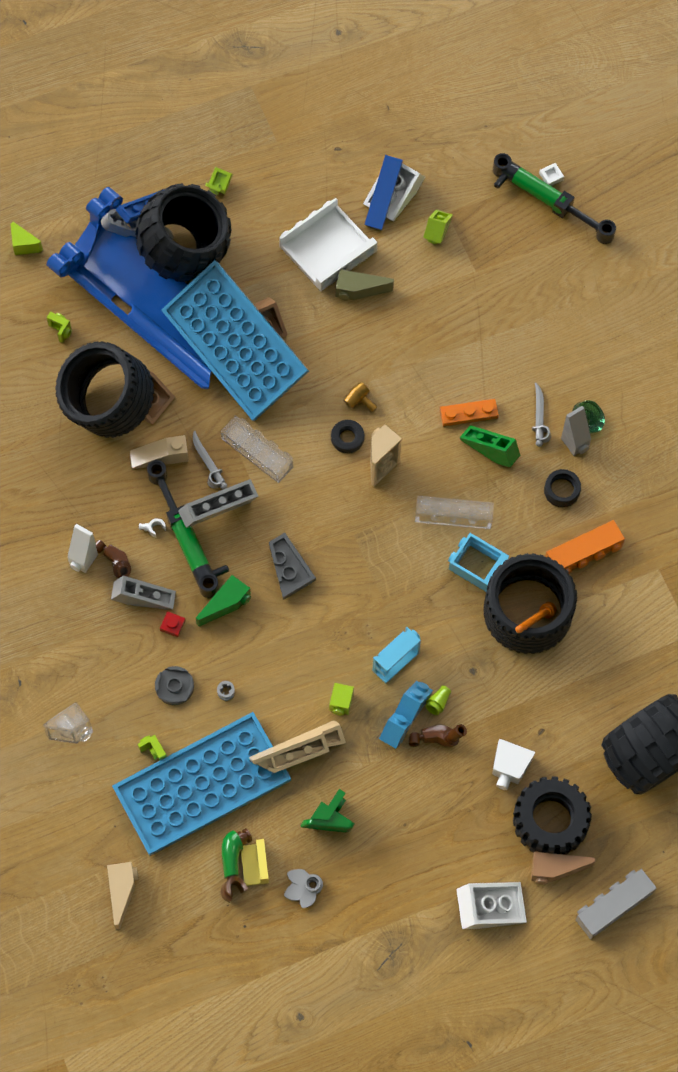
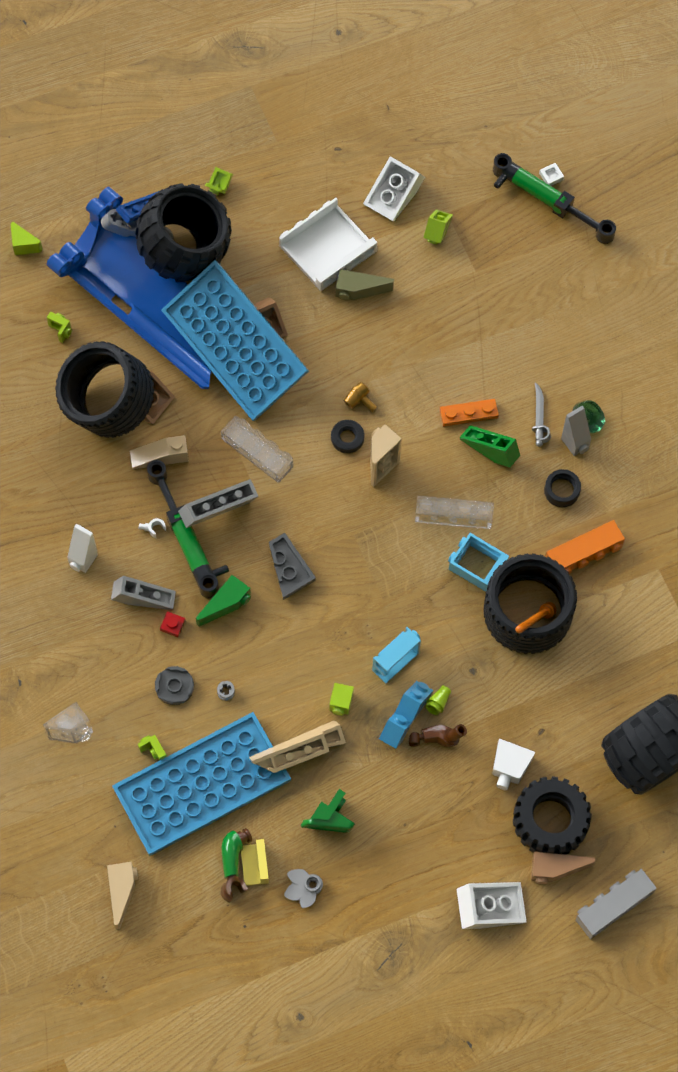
(120, 562): reddish brown arm -> none
(215, 473): light grey sword -> none
(383, 192): blue tile -> none

